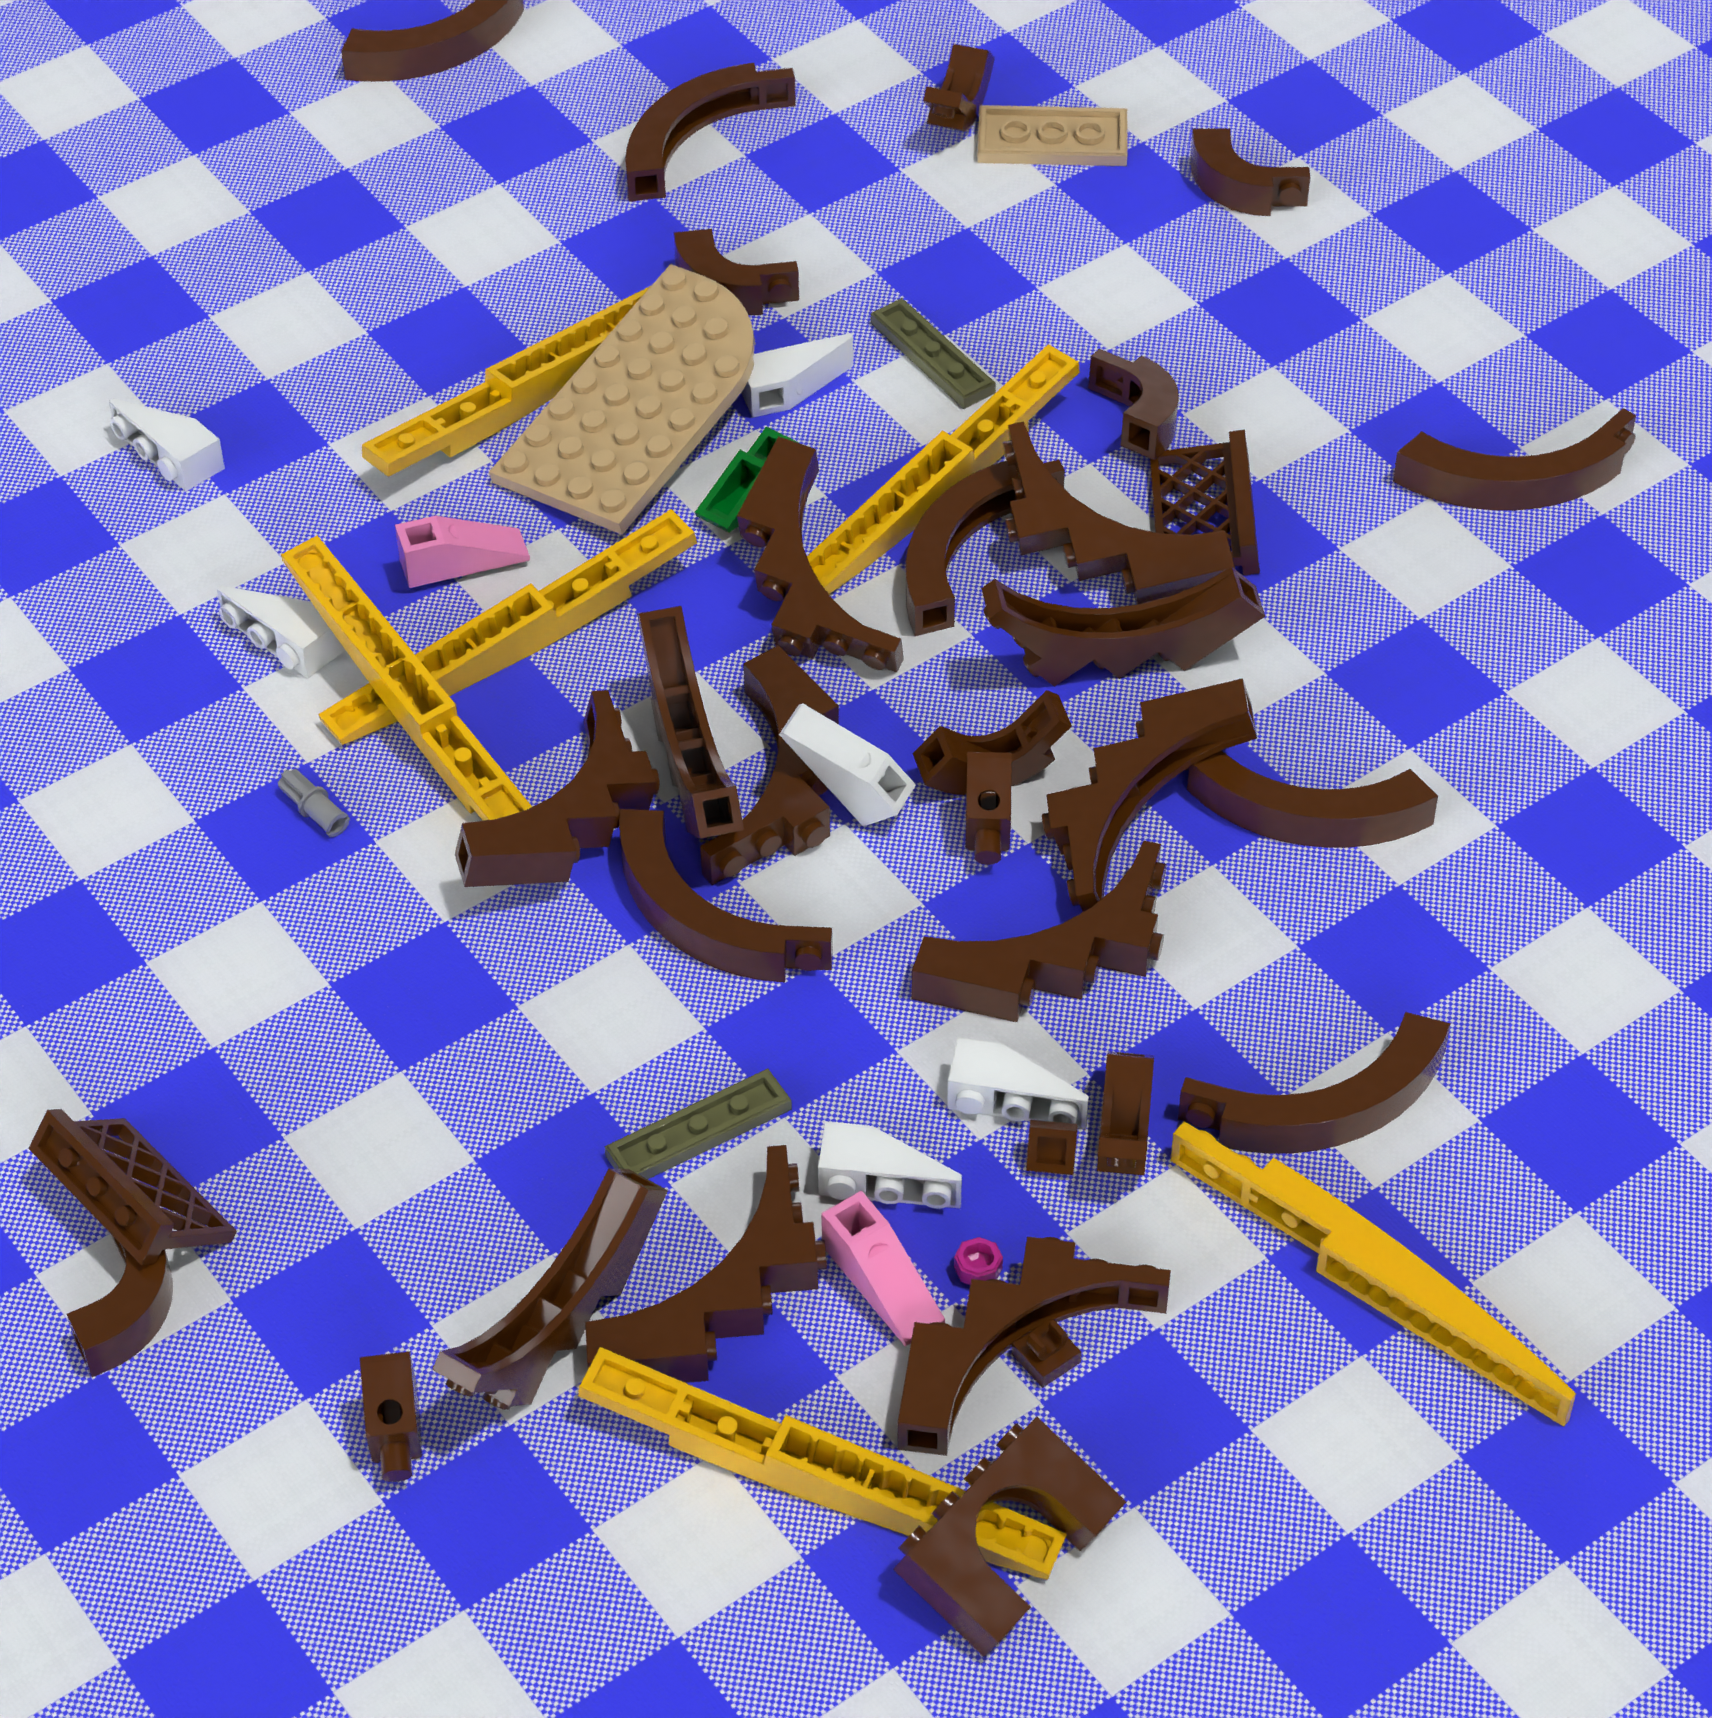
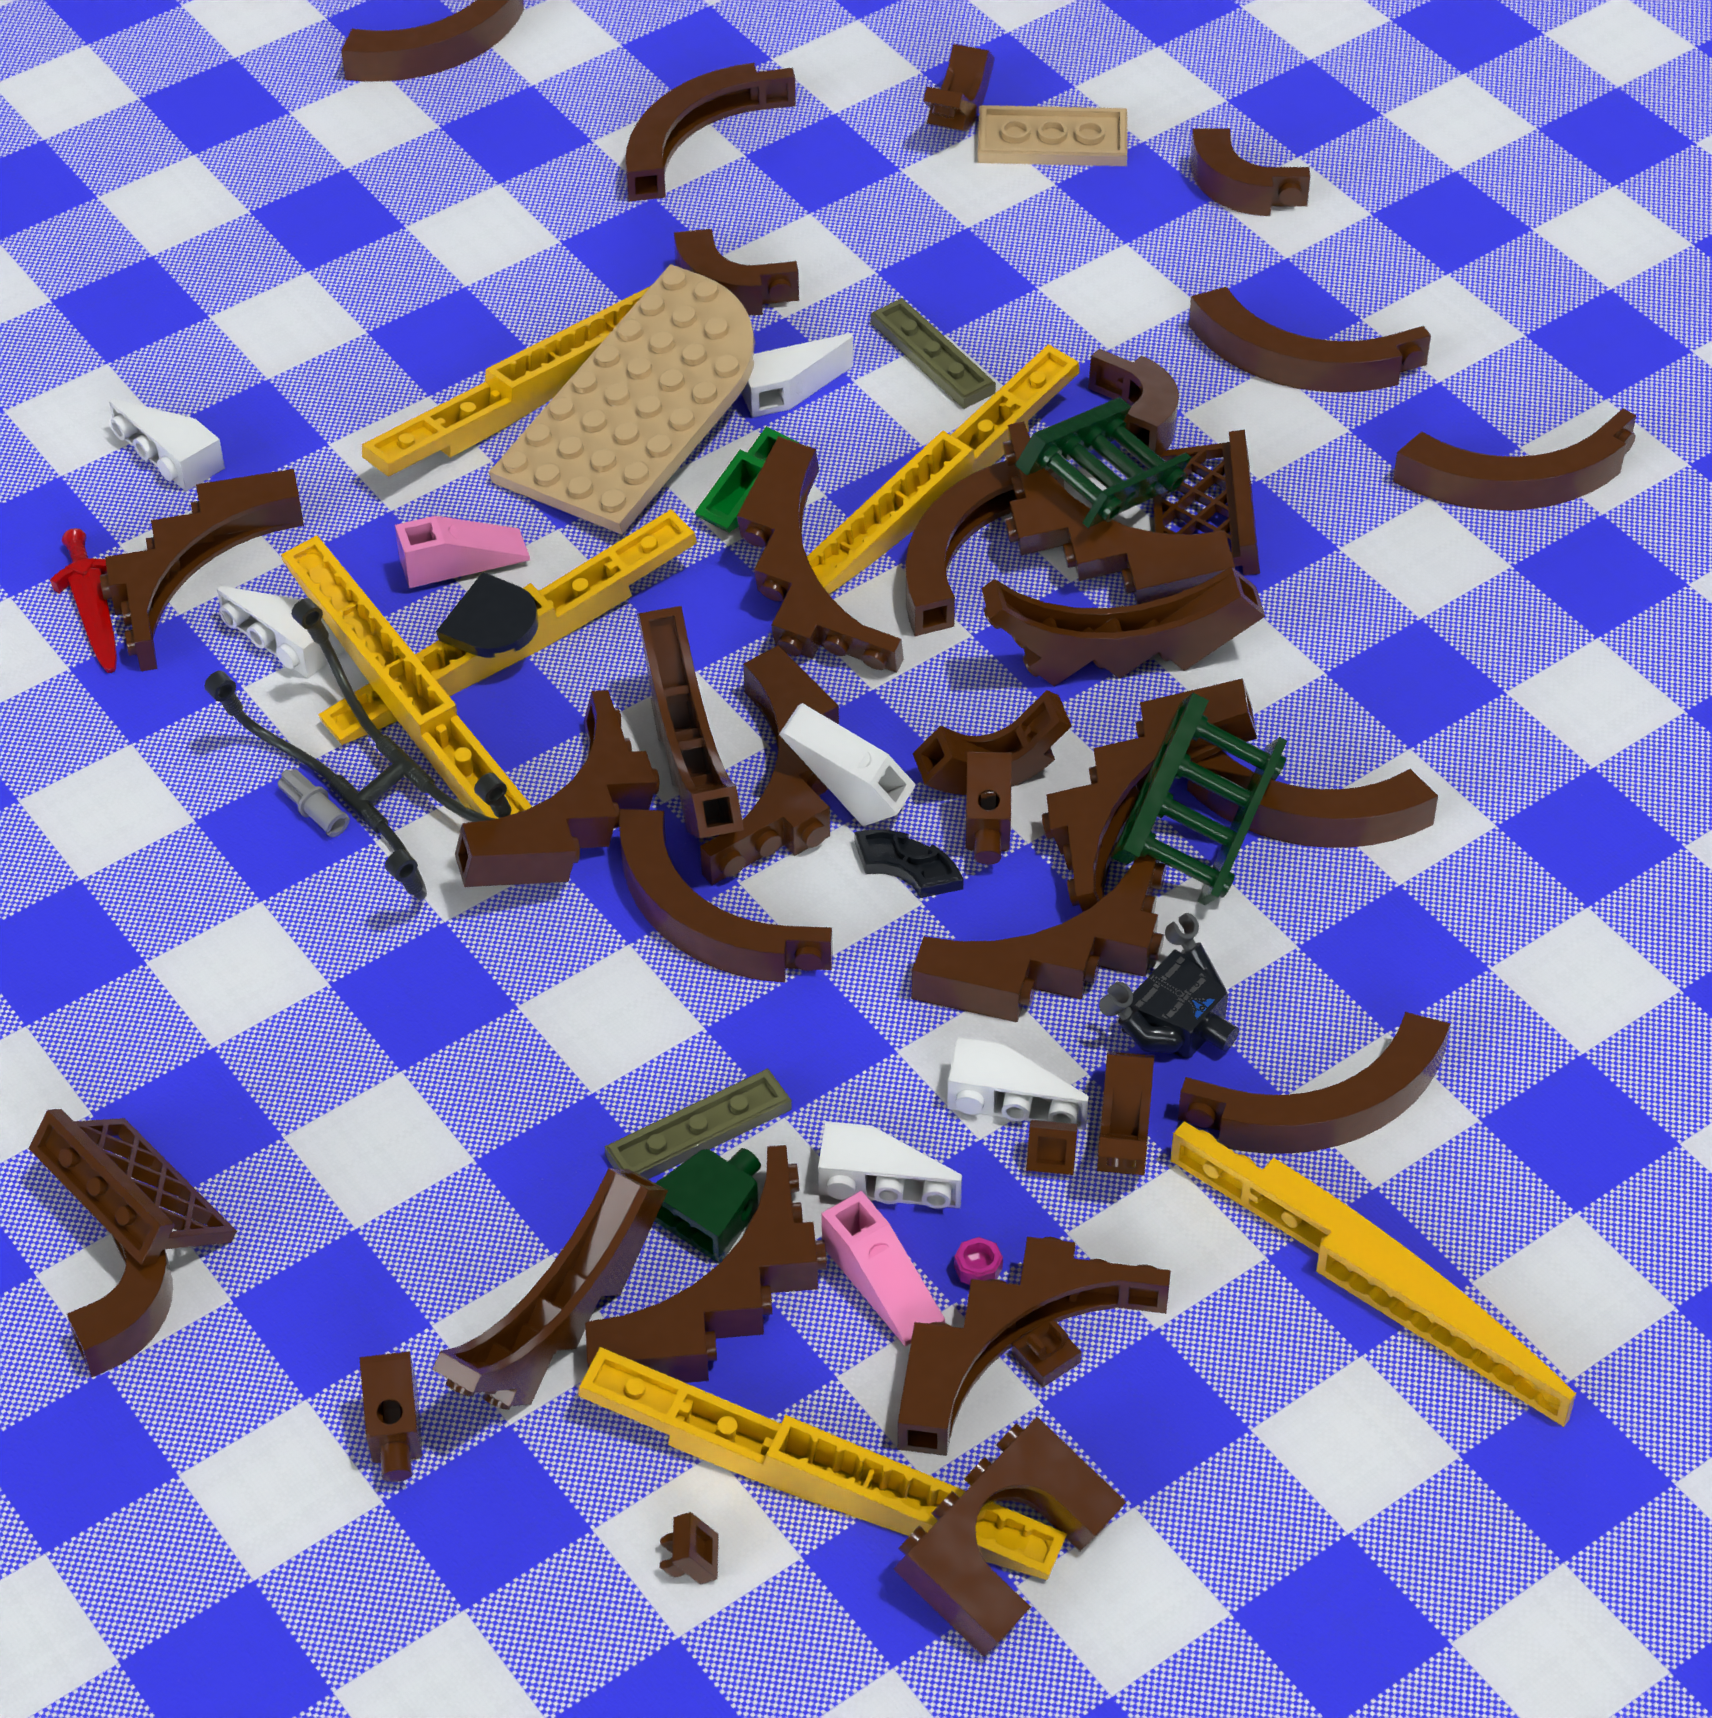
(85, 583): none -> red sword
(180, 545): none -> reddish brown arch
(399, 863): none -> pearl dark grey bar
(491, 618): none -> black tile
(692, 1549): none -> reddish brown tile
(710, 1200): none -> dark green torso
(917, 864): none -> black tile
(1096, 431): none -> dark green fence
(1156, 800): none -> dark green fence
(1178, 1002): none -> black torso
(1301, 360): none -> reddish brown arch

